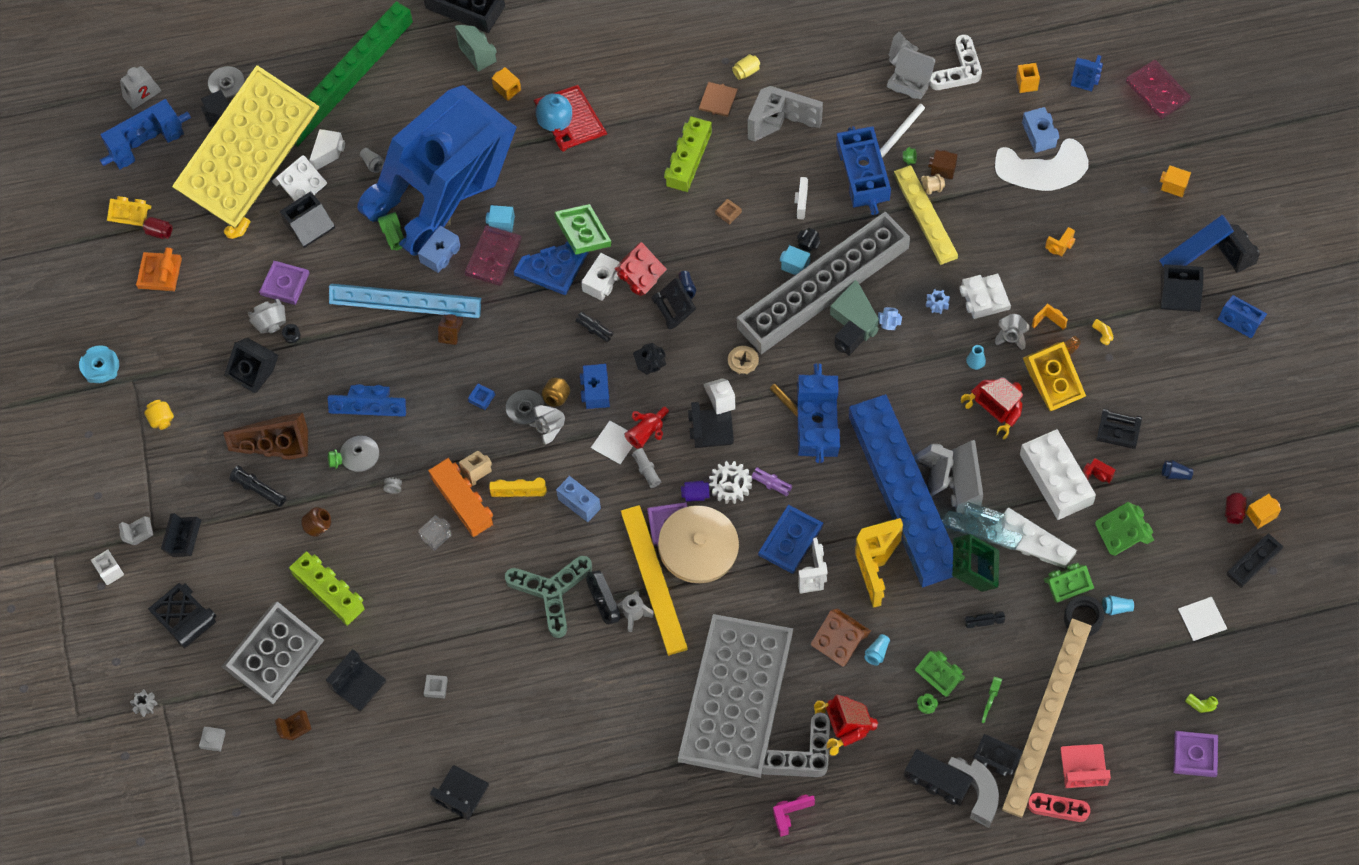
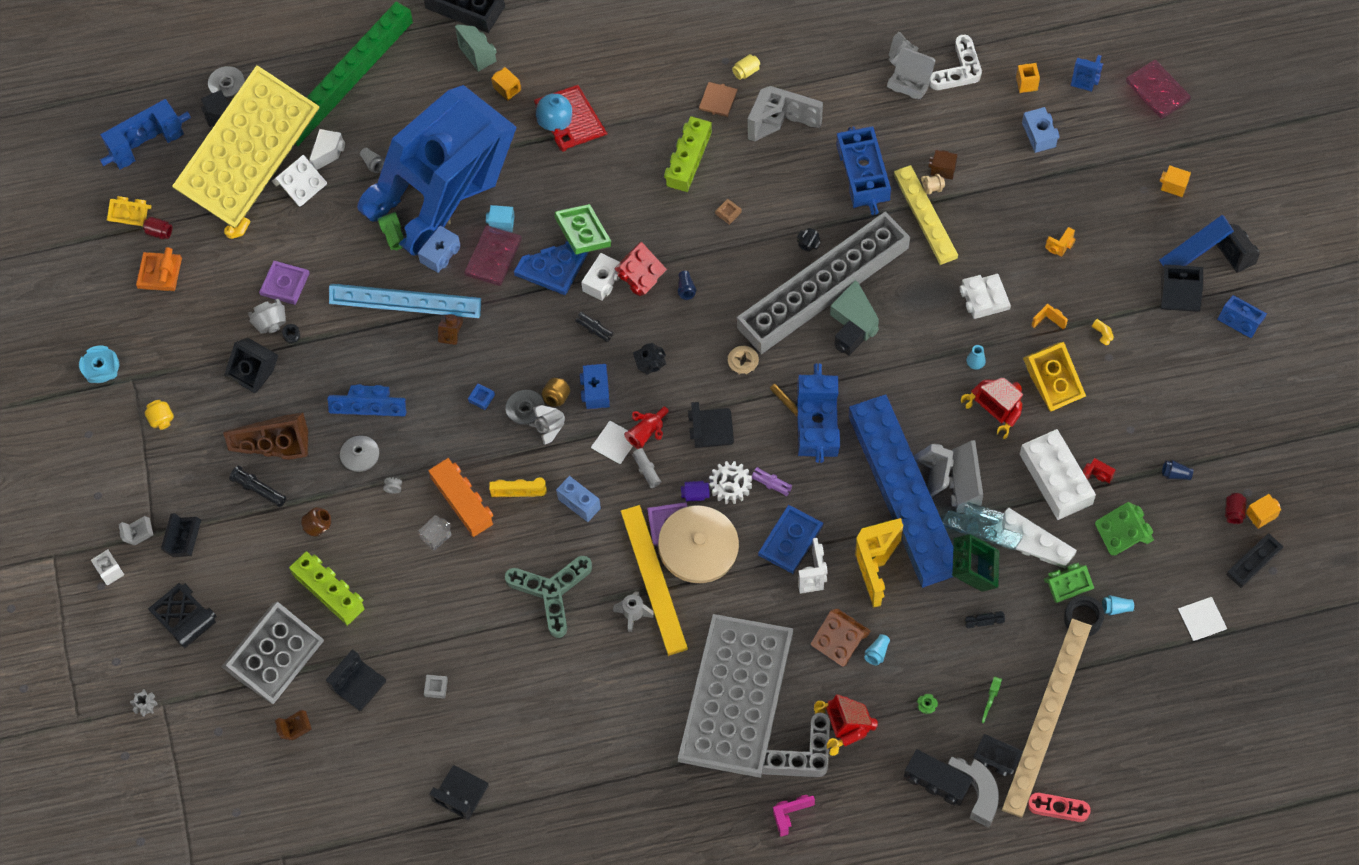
(138, 87): light grey torso -> none
(212, 739): light grey plate -> none
(307, 219): slope -> none
(334, 459): bright green plate -> none
(475, 467): tan brick -> none
(603, 597): black beam -> none
(678, 300): black plate -> none
(721, 395): white slope -> none
(794, 260): medium azure brick -> none
(801, 197): white plate -> none
(889, 318): light blue gear -> none
(900, 131): white bar -> none
(909, 156): bright green plate -> none
(937, 301): light blue gear -> none
(939, 672): bright green bracket -> none
(1012, 330): light grey brick -> none
(1041, 174): white sticker -> none
(1072, 344): clear orange tile -> none
(1084, 766): coral bracket -> none
(1118, 433): black plate -> none
(1195, 754): medium lavender tile -> none
(1202, 705): lime arm -> none

